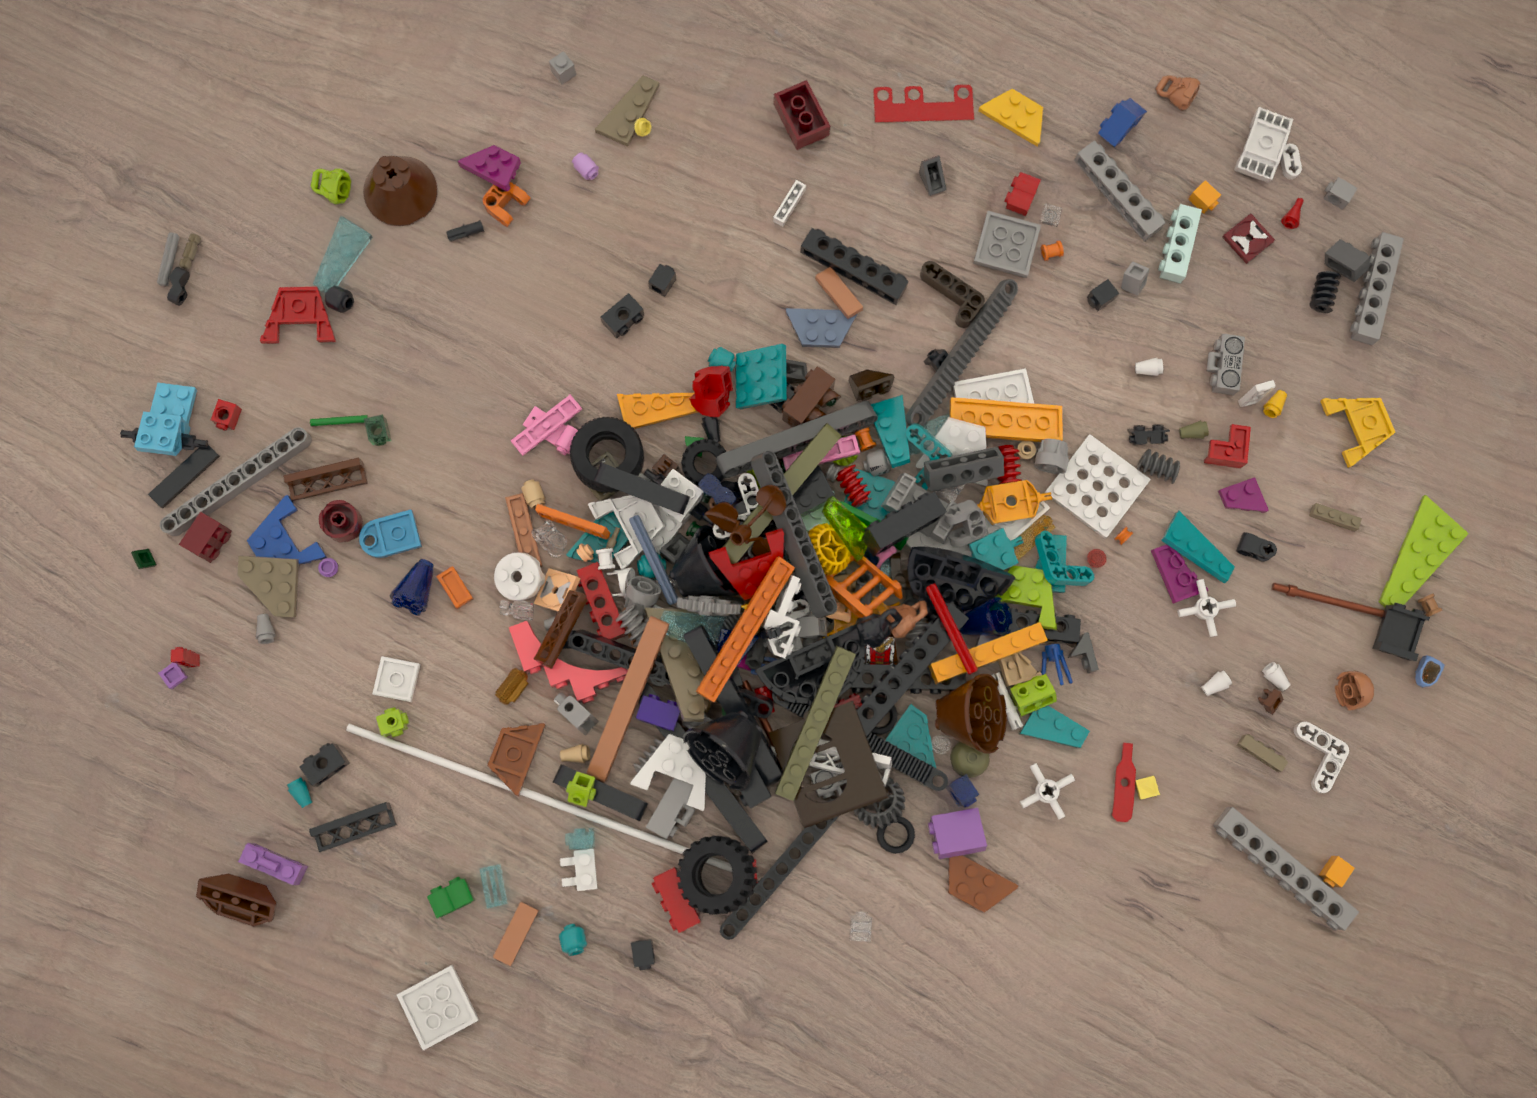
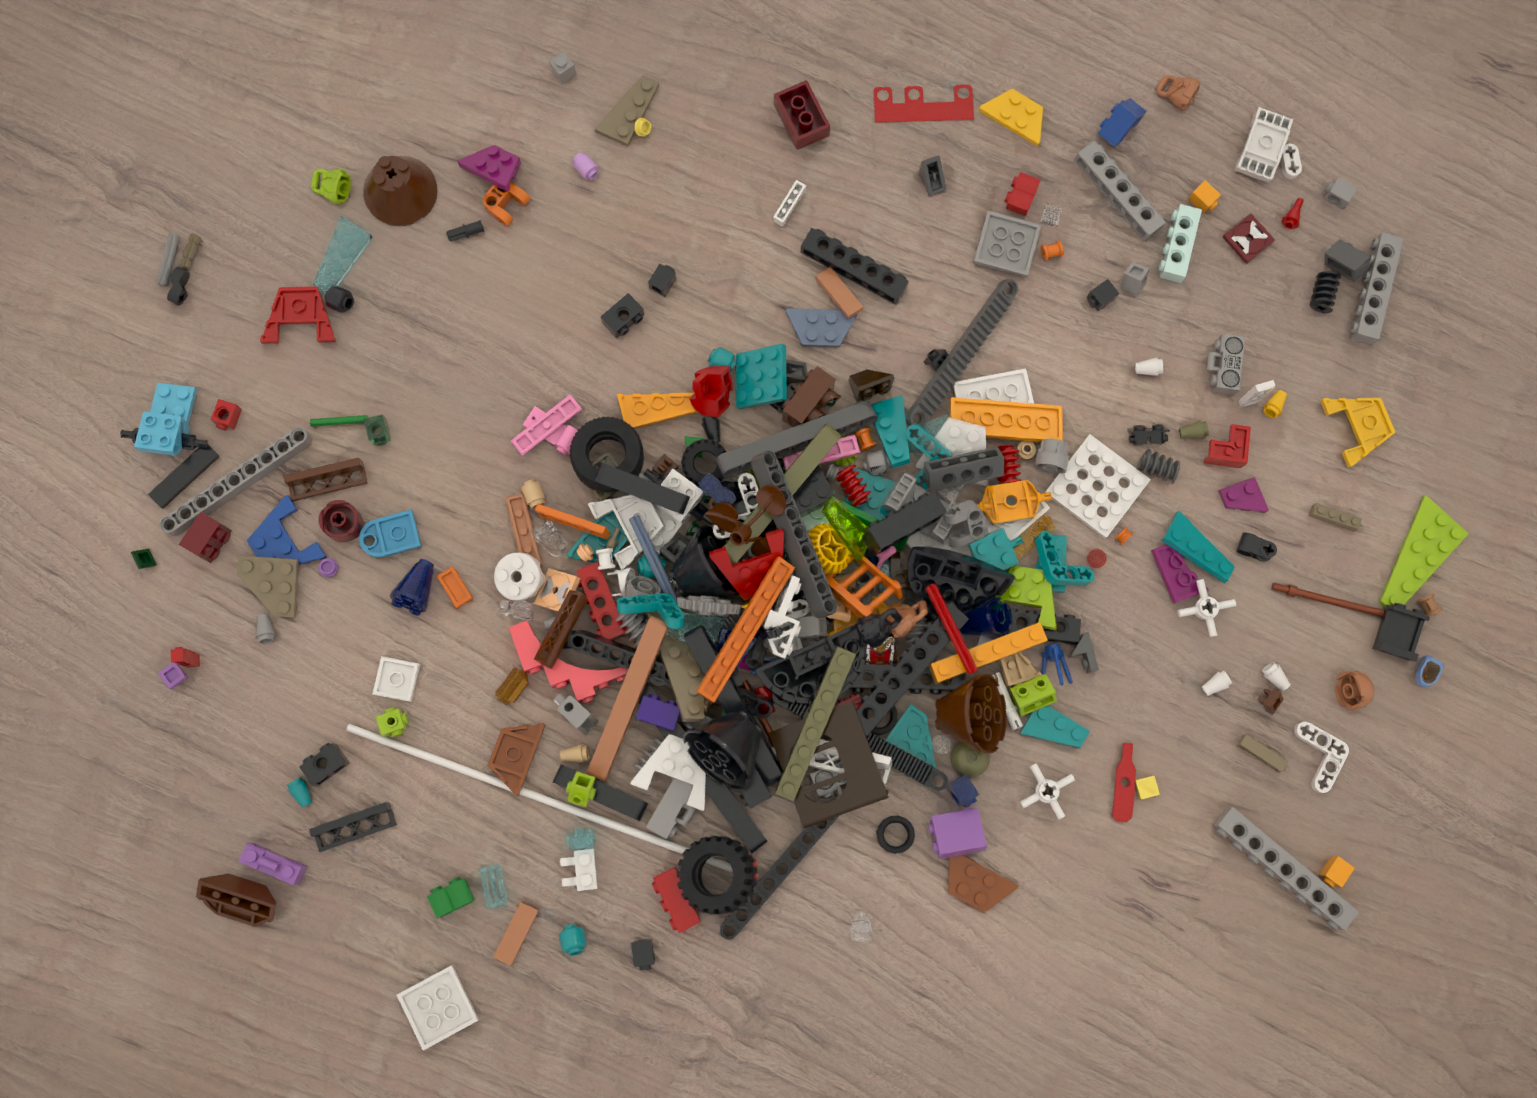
(662, 602): none -> teal beam
(894, 803): dark grey gear -> none
(950, 291): dark brown beam -> none

